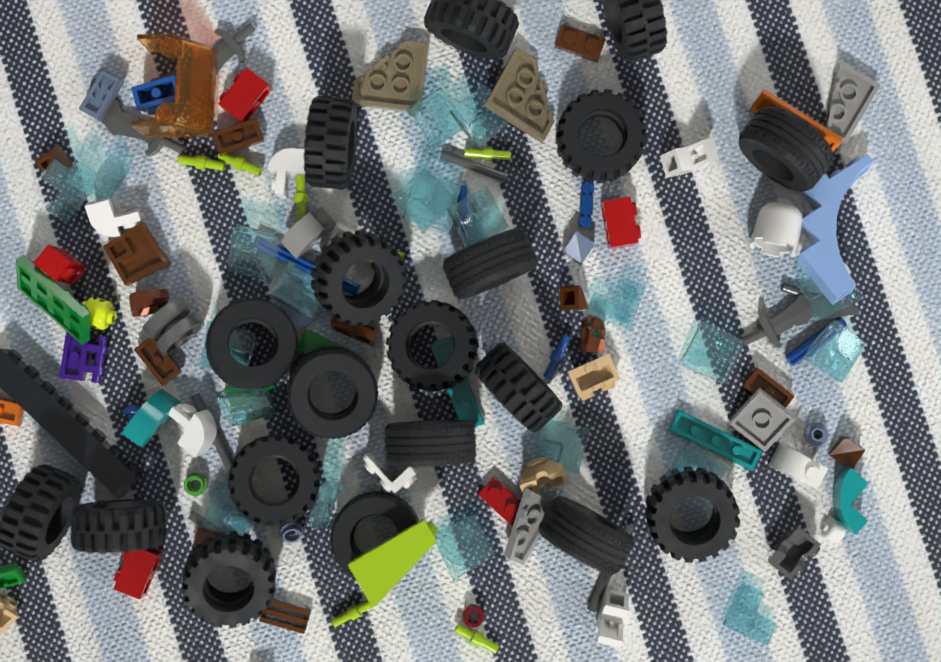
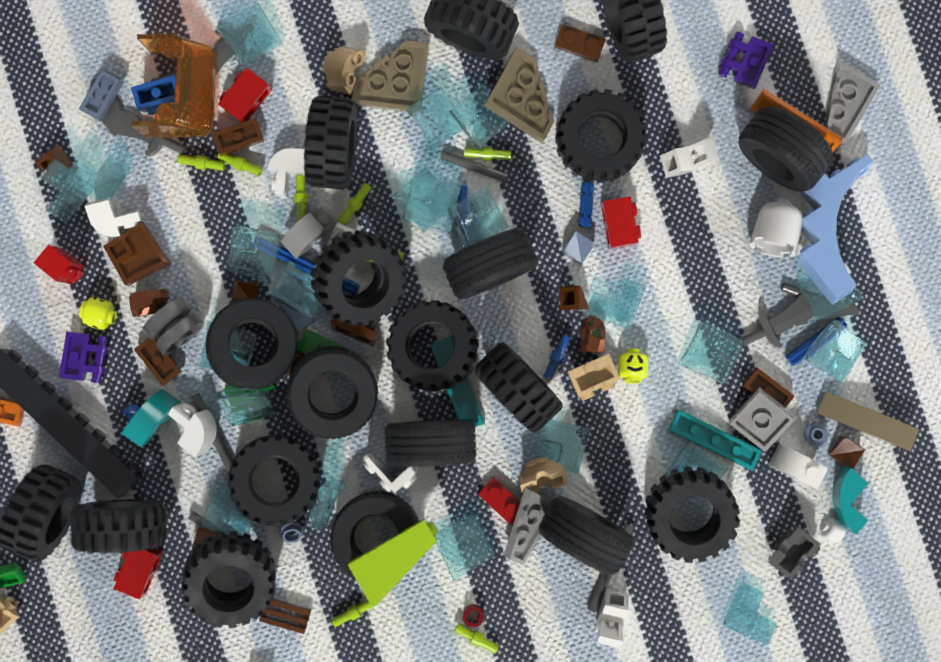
(53, 299): green plate -> none
(188, 484): bright green plate -> none
(245, 290): none -> reddish brown slope
(249, 34): none -> clear light blue plate
(340, 68): none -> tan cylinder
(355, 204): none -> lime bar
(633, 366): none -> neon yellow head
(752, 63): none -> dark purple plate
(868, 421): none -> dark tan slope

